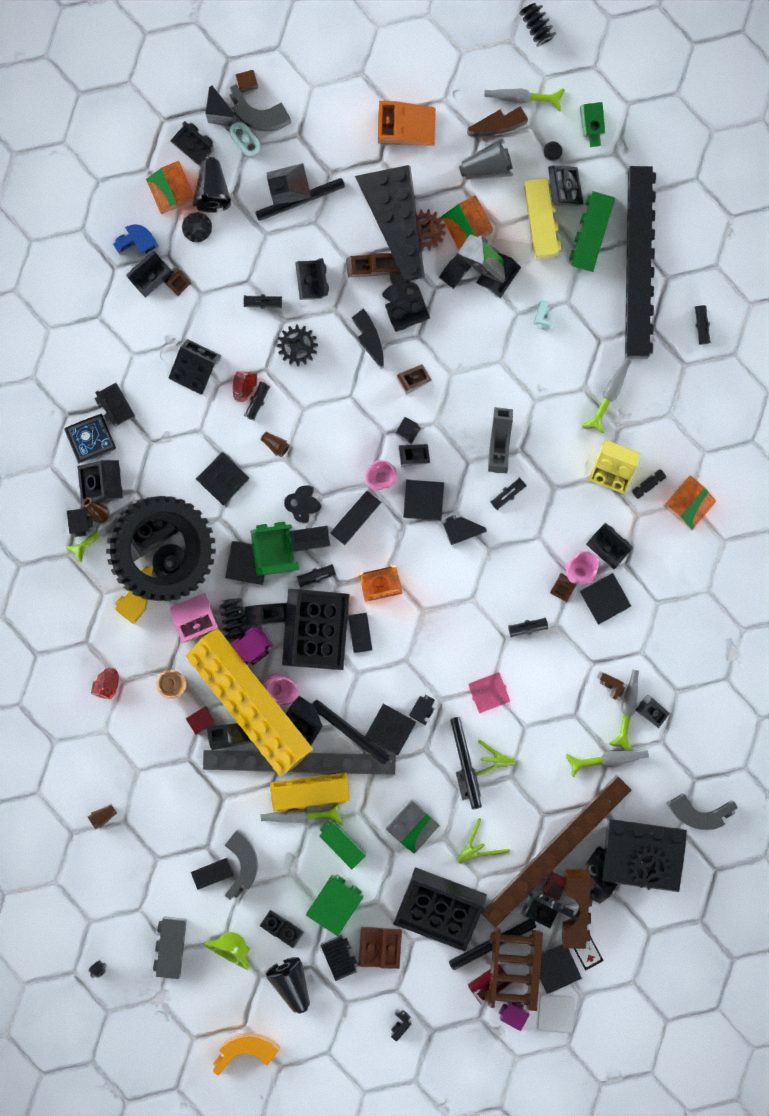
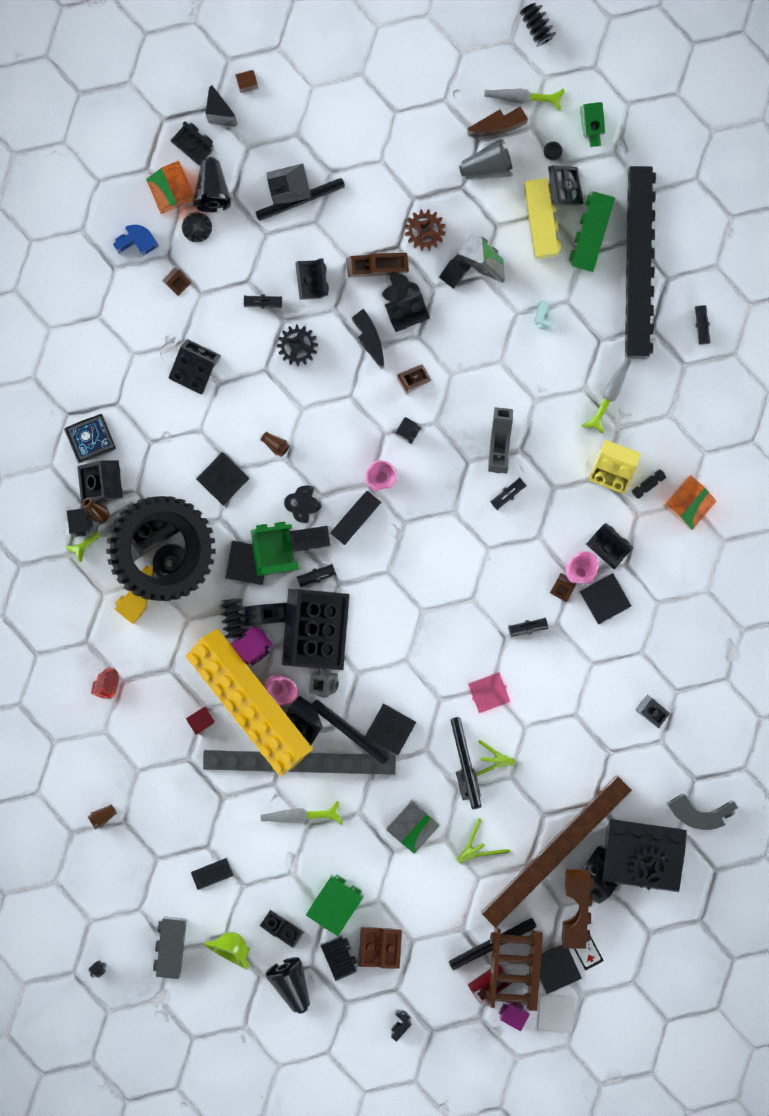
(114, 404): black bracket -> none
(149, 274): black bracket -> none
(171, 684): light nougat hair -> none
(194, 618): bright pink slope -> none
(227, 736): black slope -> none
(243, 385): clear red rock -> none
(245, 139): light aqua plate -> none
(247, 856): dark grey arch -> none
(247, 1043): light orange arch -> none
(257, 401): black pin -> none
(260, 120): dark grey arch -> none
(309, 792): yellow brick -> none
(323, 683): none -> dark grey brick
(342, 844): green brick -> none
(360, 632): black slope -> none
(380, 583): clear orange slope -> none
(394, 209): black wing -> none
(406, 123): orange slope -> none
(413, 454): black slope -> none
(422, 709): black brick -> none
(423, 500): black tile -> none
(440, 909): black slope -> none
(461, 529): black slope -> none
(465, 220): clear orange slope -> none
(497, 288): black panel -> none
(516, 250): white sticker -> none
(544, 912): black bracket -> none
(554, 886): dark red panel -> none
(608, 759): light grey piece -> none
(610, 681): reddish brown bracket -> none
(628, 709): light grey piece -> none

